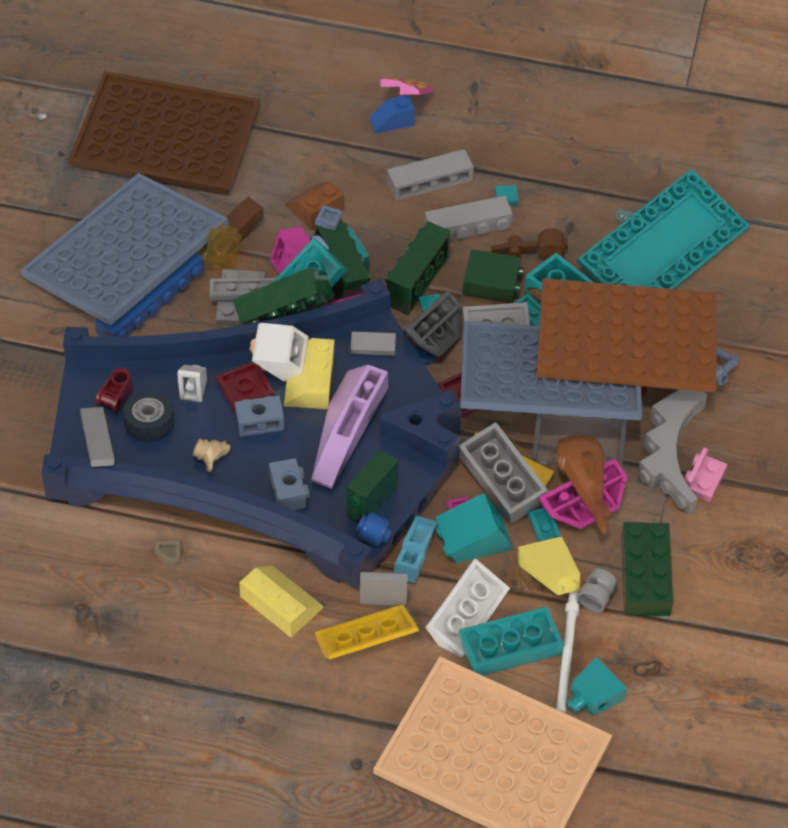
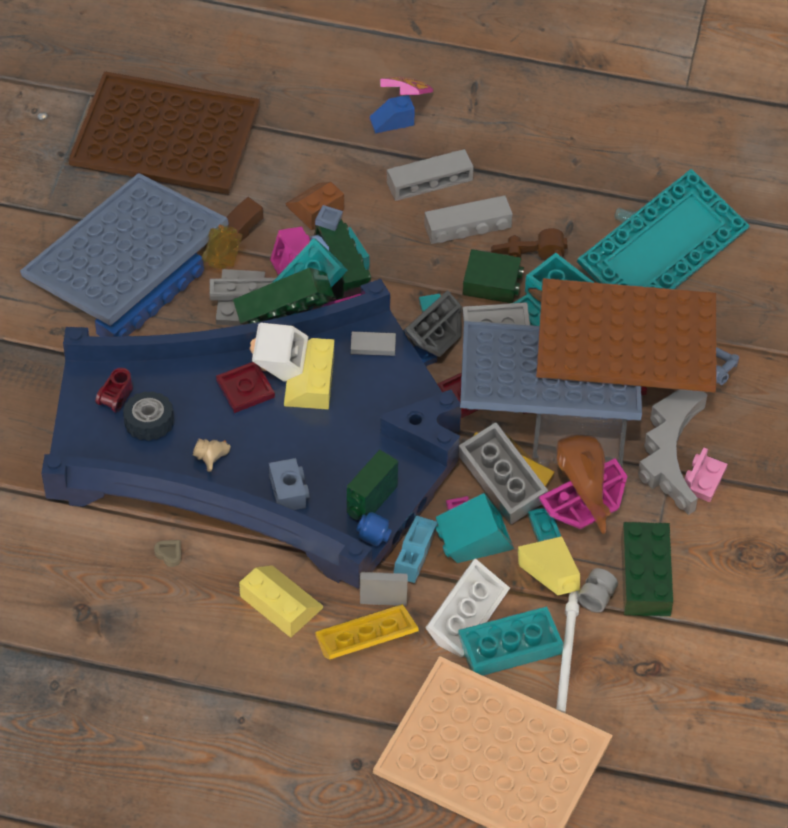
(97, 436): light grey tile -> none
(192, 382): white slope -> none
(269, 420): sand blue brick -> none
(347, 420): lavender wedge -> none
(418, 267): dark green brick -> none
(510, 193): teal tile -> none
(596, 689): teal torso -> none

